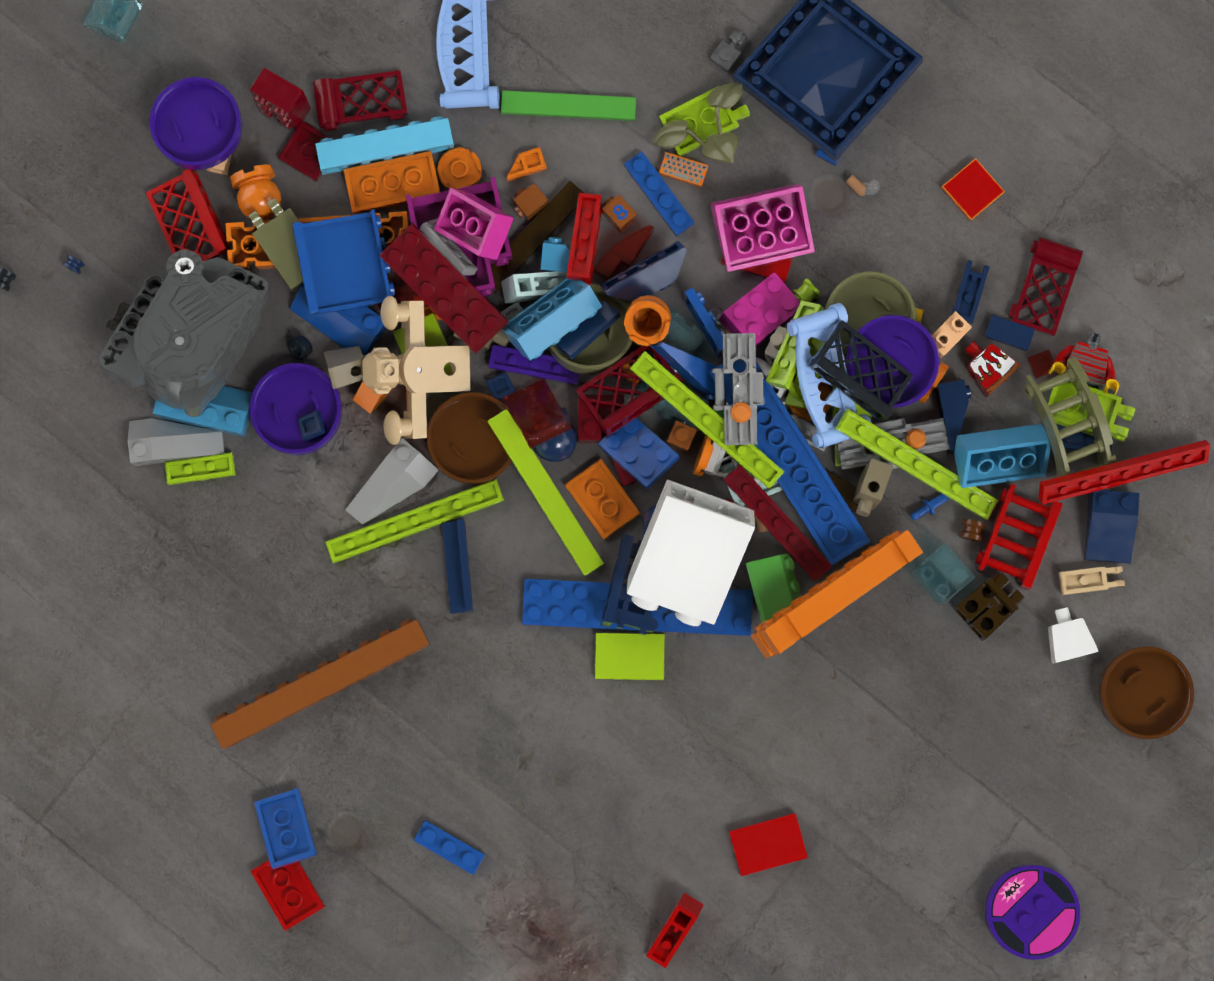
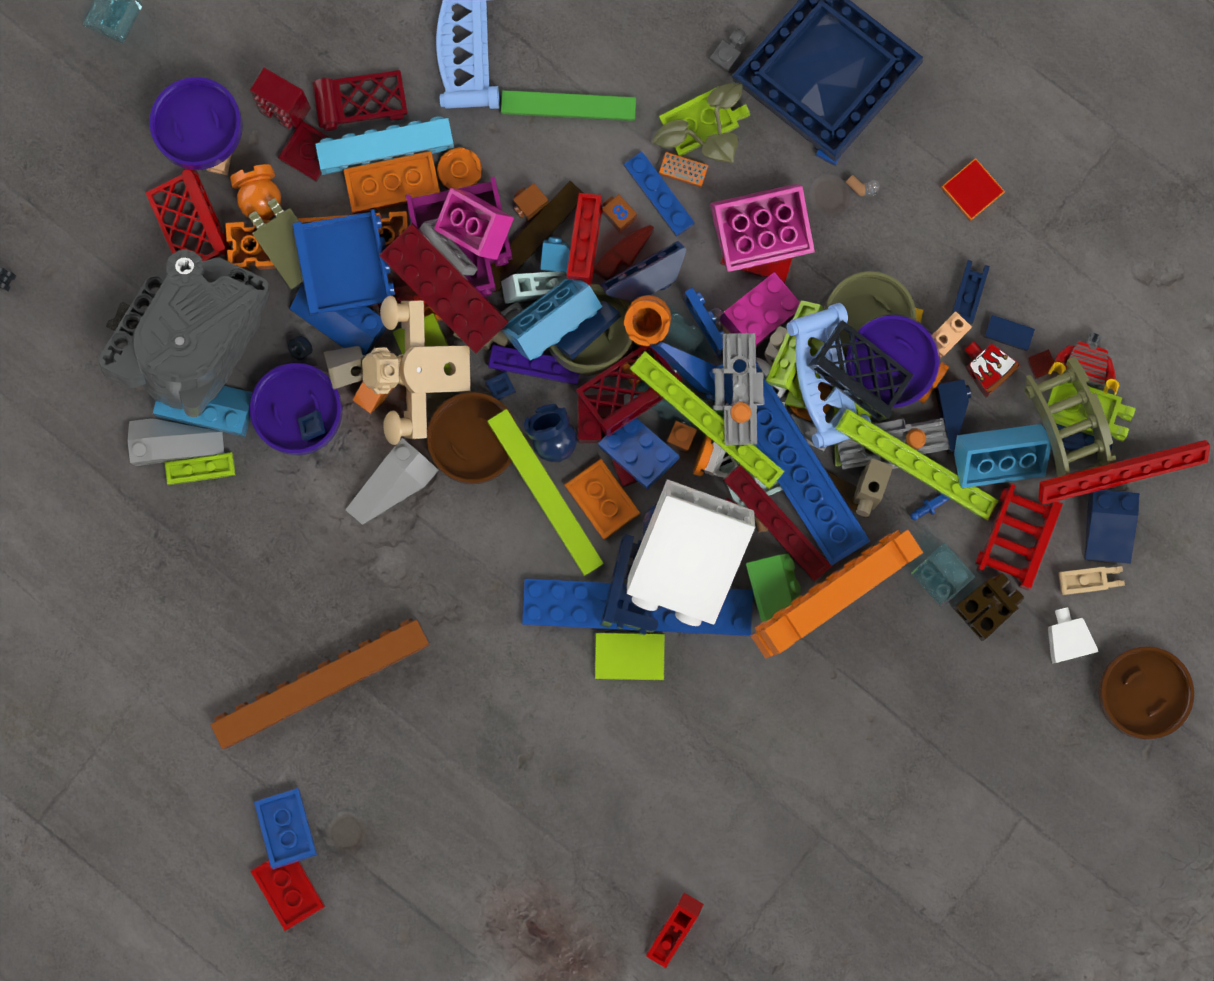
(73, 264): dark blue bush -> none
(414, 521): lime tile -> none
(449, 847): blue plate -> none
(457, 567): dark blue fence -> none
(527, 164): orange tile -> none
(537, 413): clear red tile -> none
(768, 844): red tile -> none
(806, 292): lime brick -> none
(972, 530): reddish brown wheel -> none
(1032, 912): brick -> none
(1050, 256): dark red piece -> none

